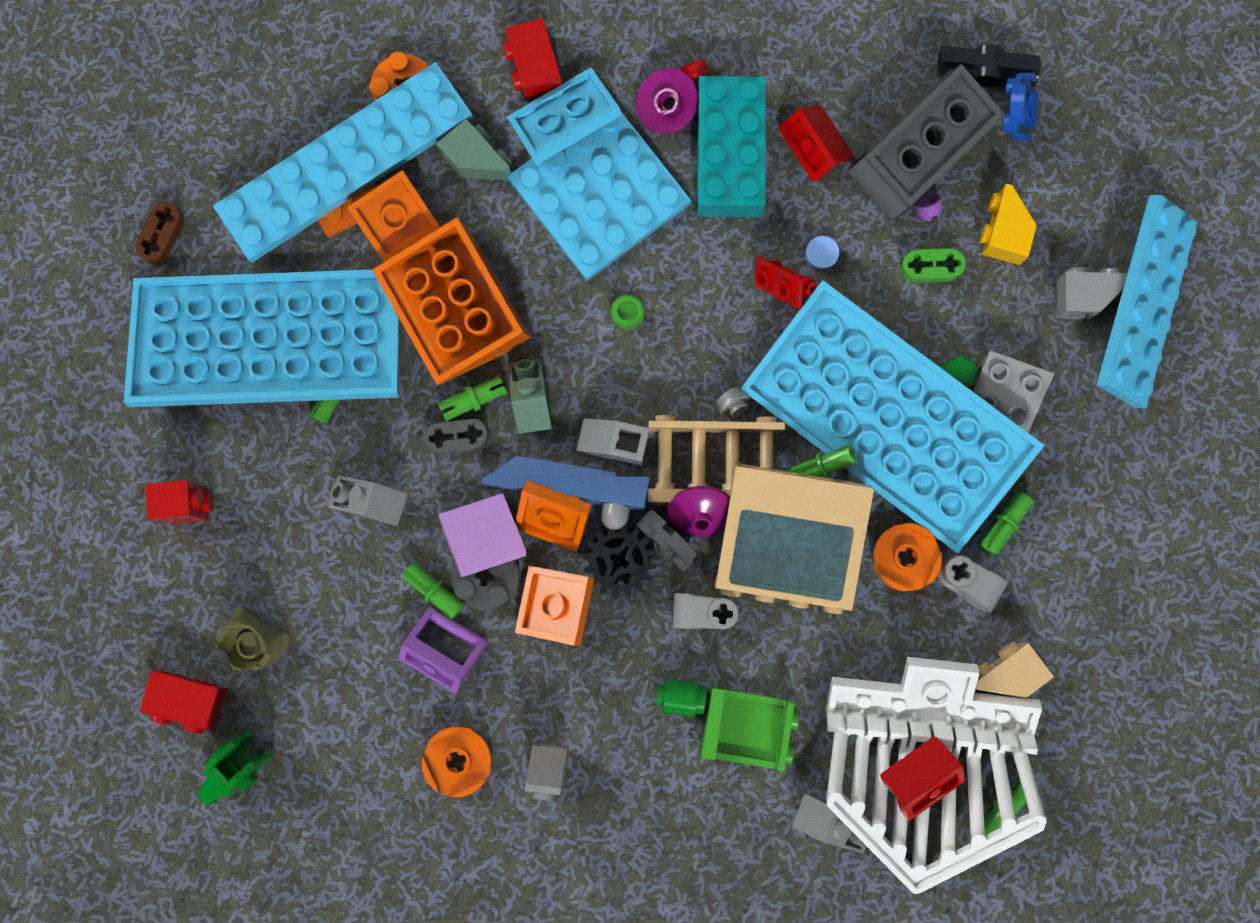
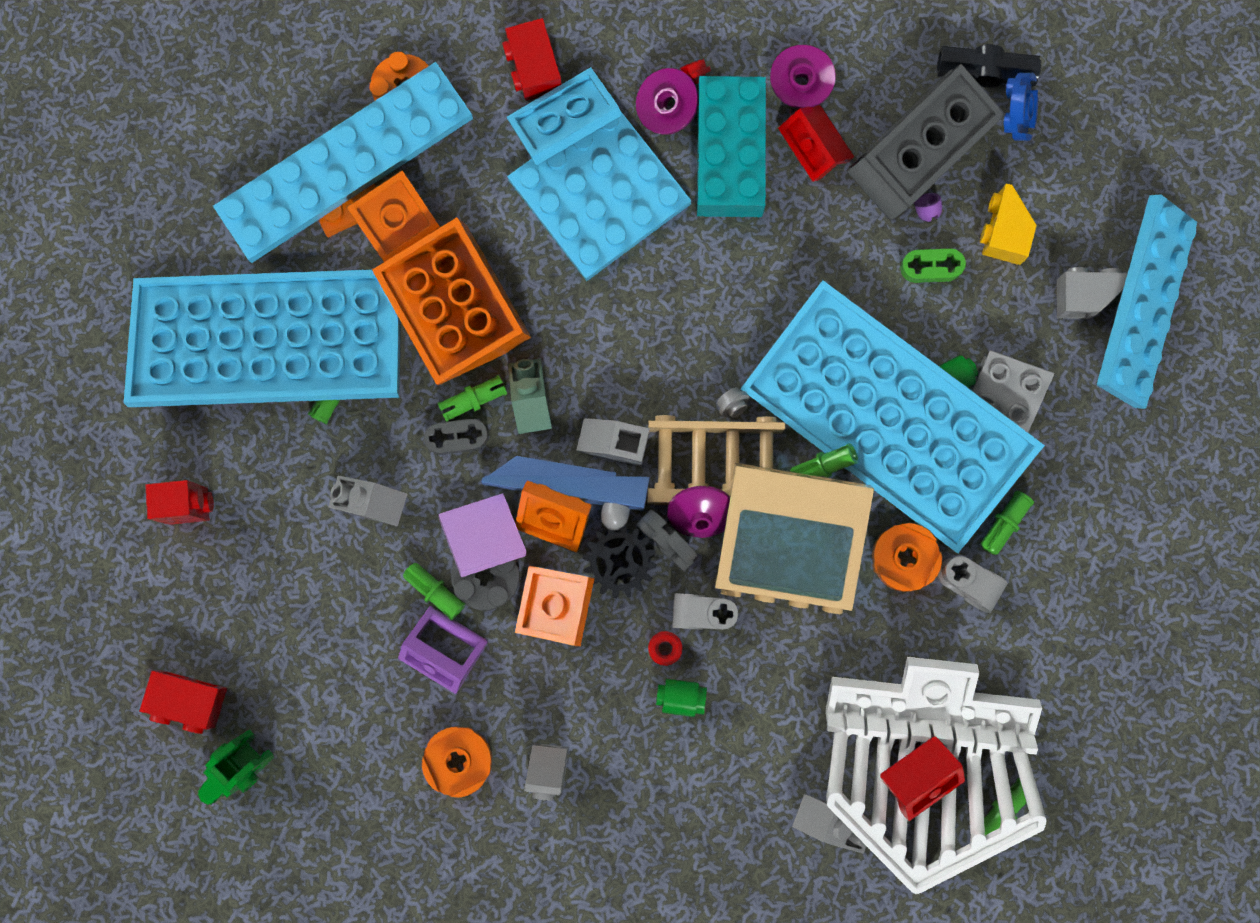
(156, 231): reddish brown beam -> none
(251, 641): olive hair -> none
(471, 155): sand green slope -> none
(627, 312): bright green tile -> none
(653, 648): none -> red plate
(749, 729): bright green panel -> none
(783, 282): red hinge -> none
(802, 62): none -> magenta dish
(822, 253): light blue tile -> none
(1015, 673): tan slope -> none

